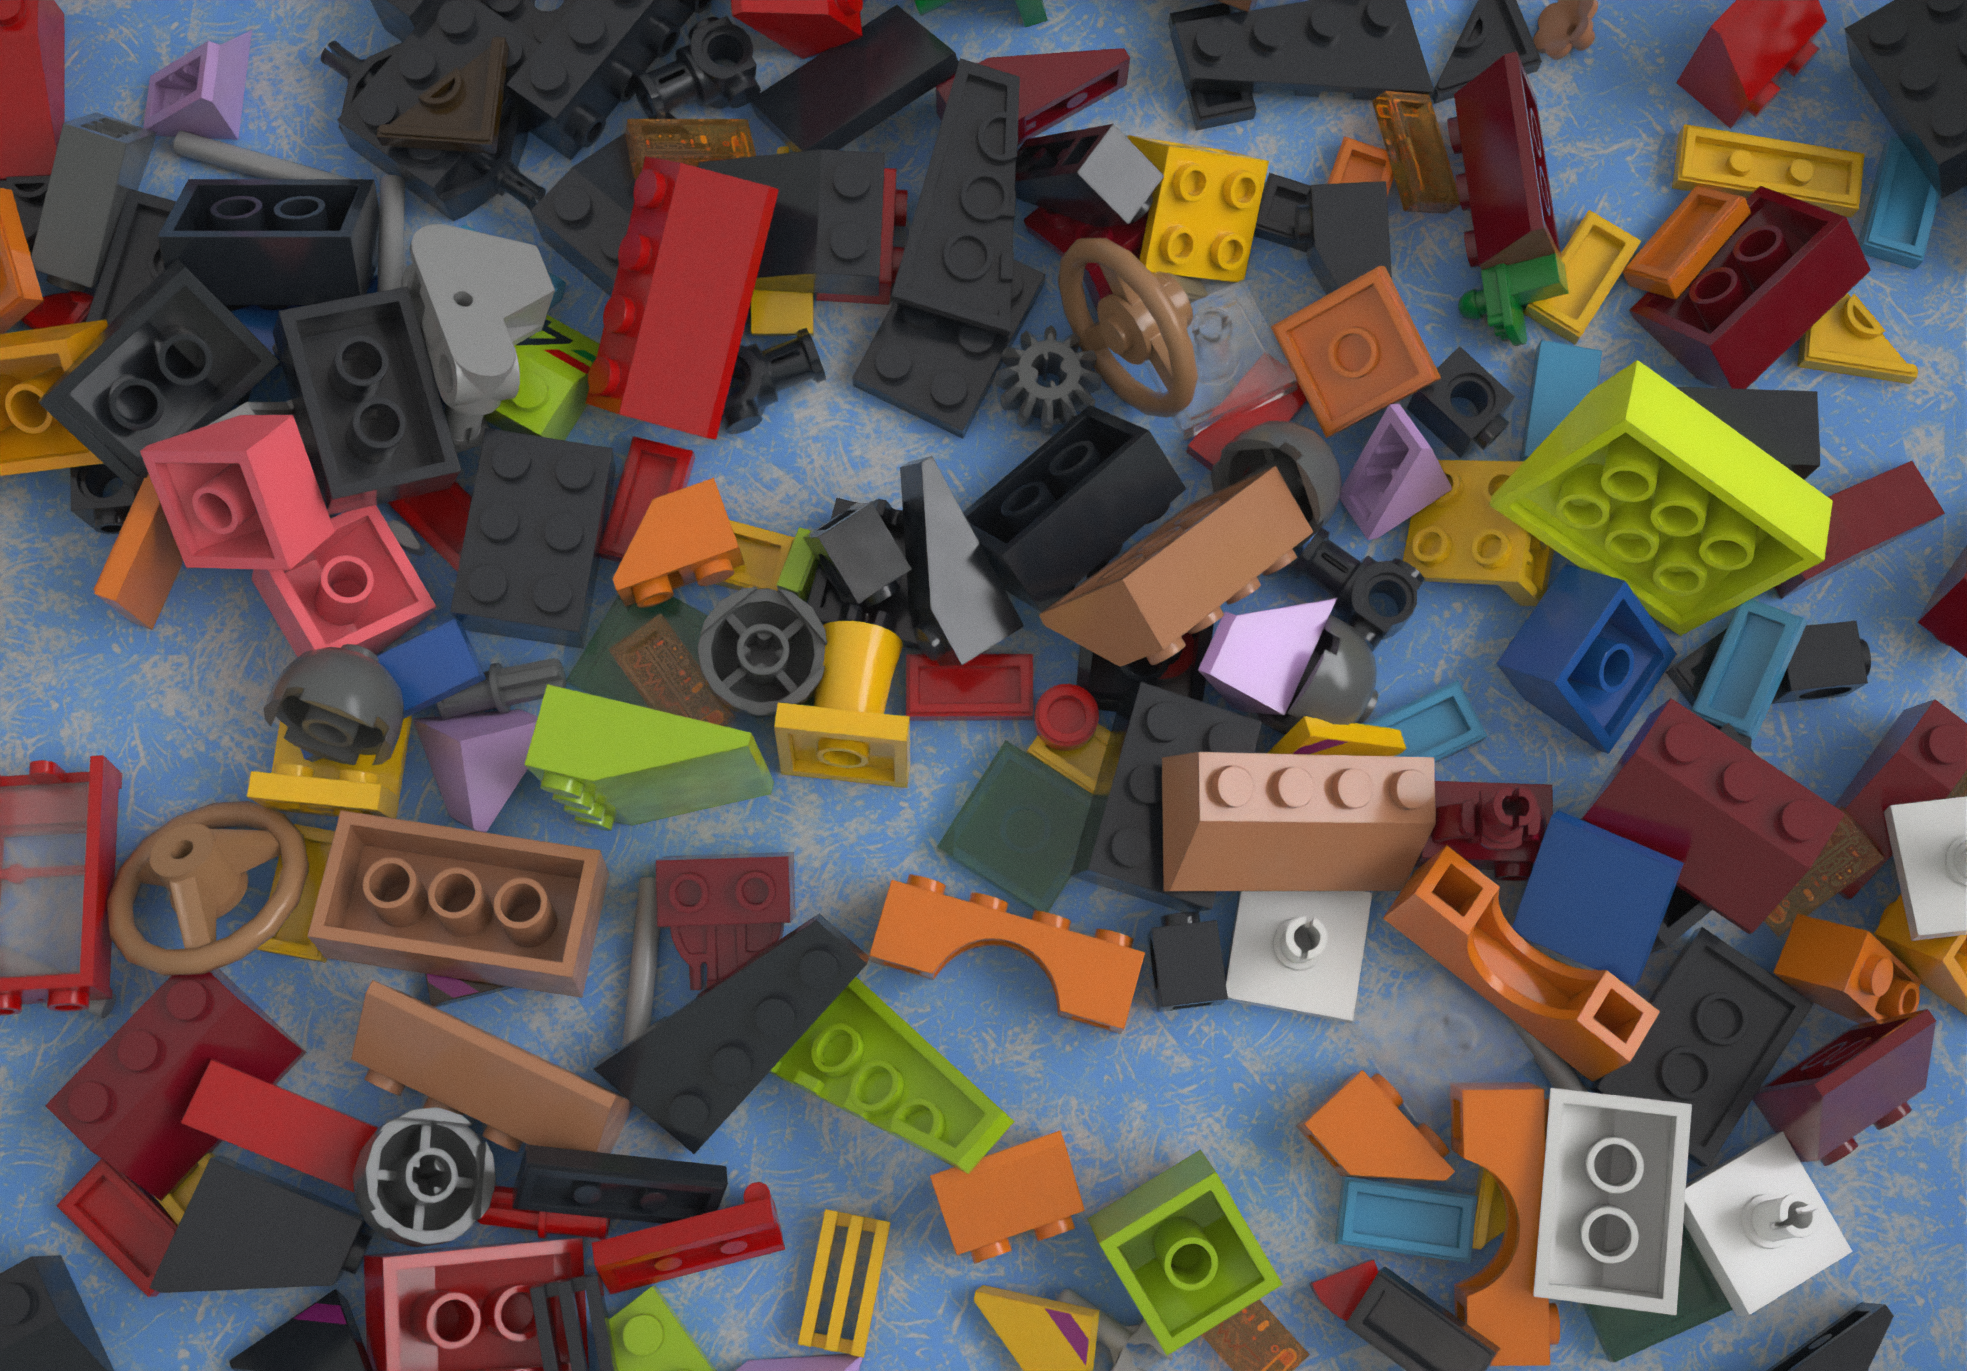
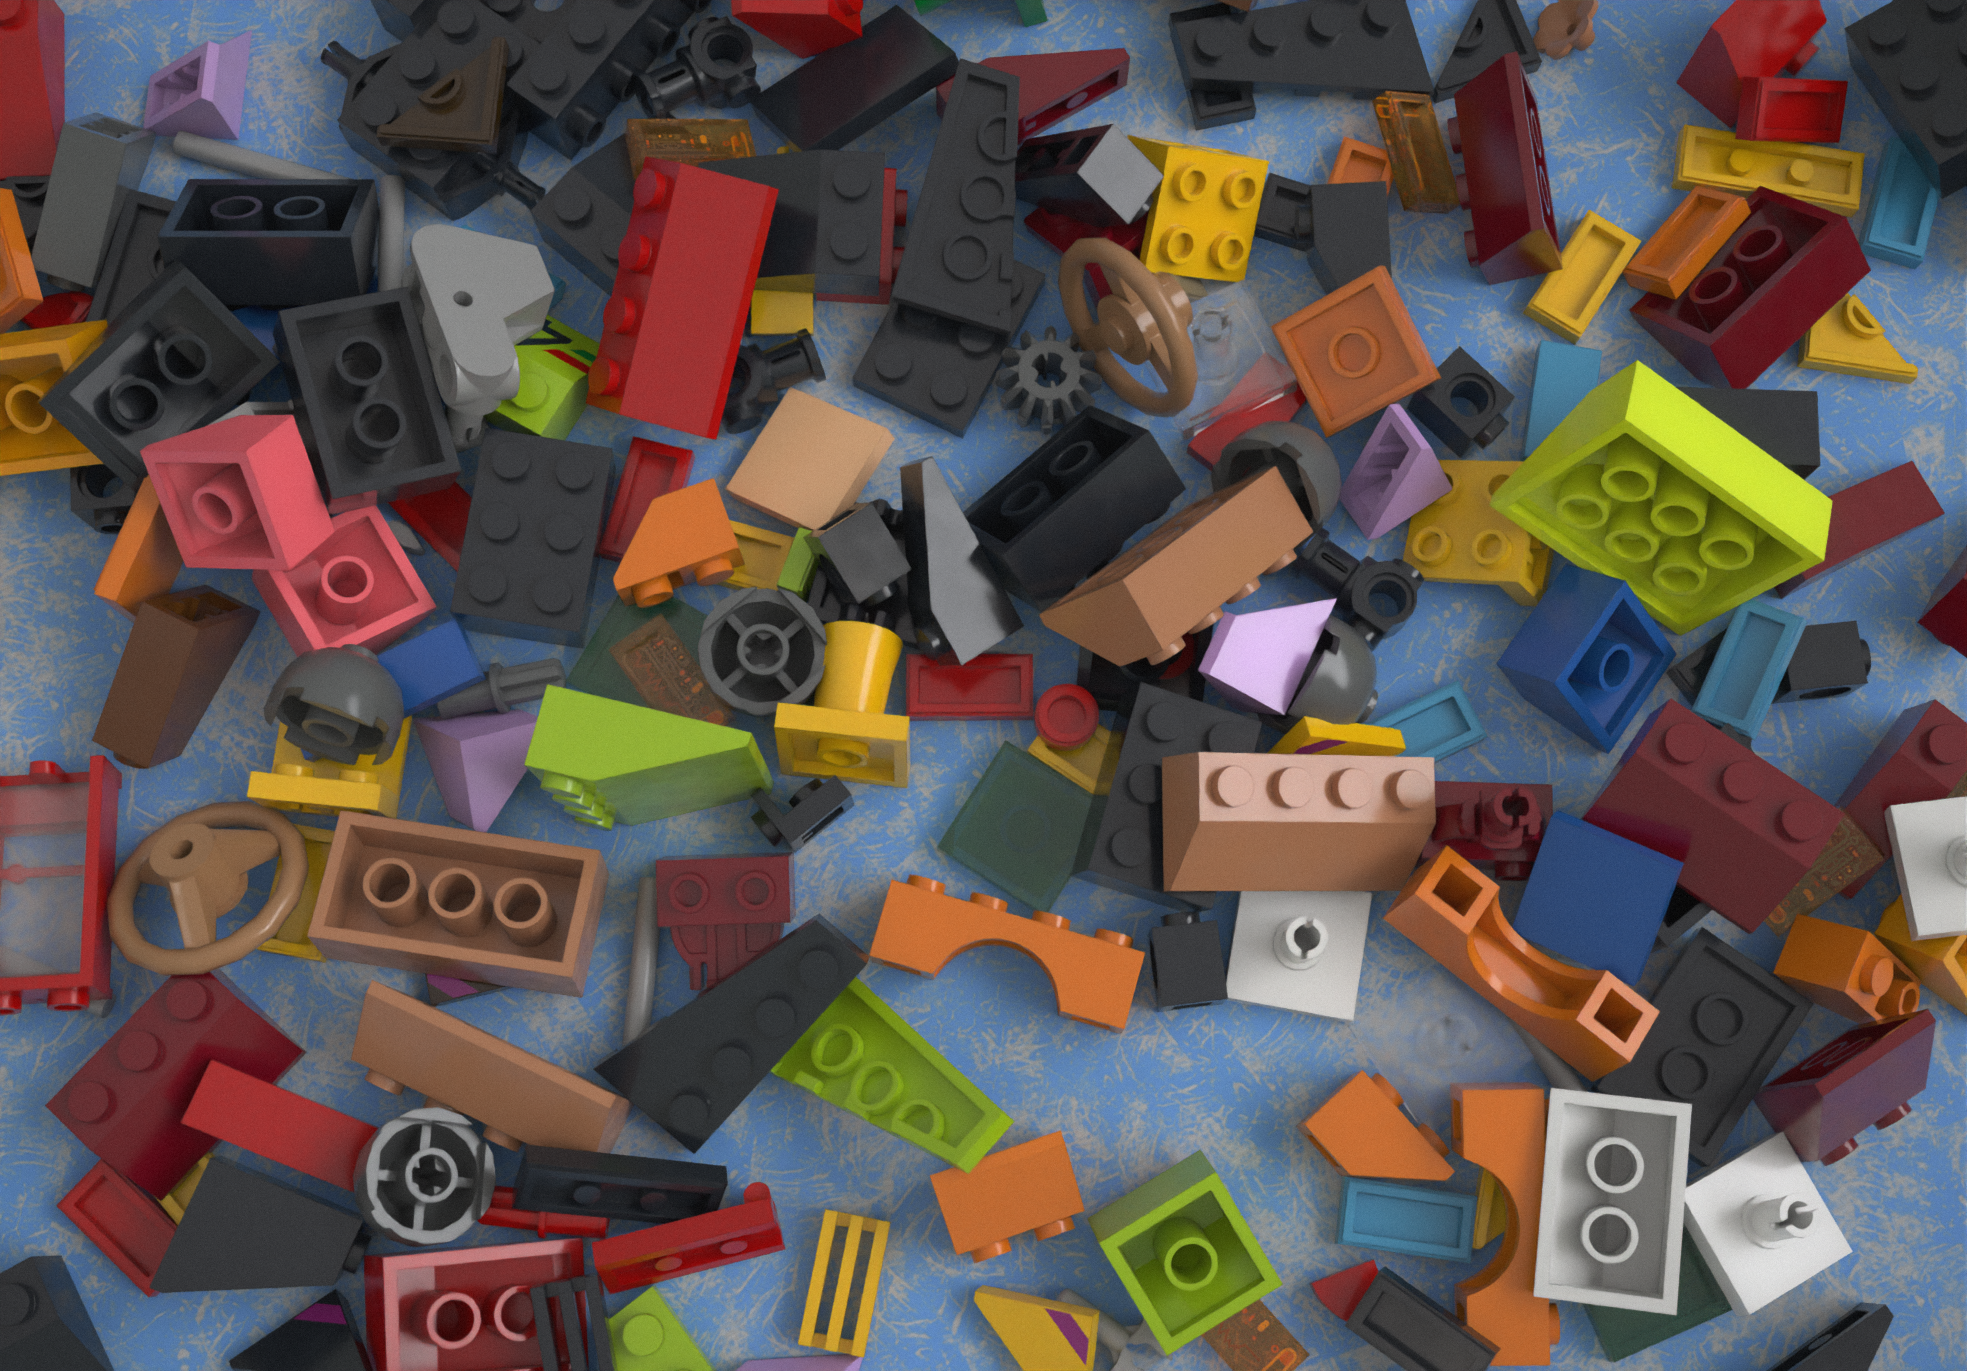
(171, 673): none -> reddish brown slope
(809, 461): none -> light nougat tile
(813, 811): none -> black bracket
(1510, 288): green piece -> none
(1791, 109): none -> red tile

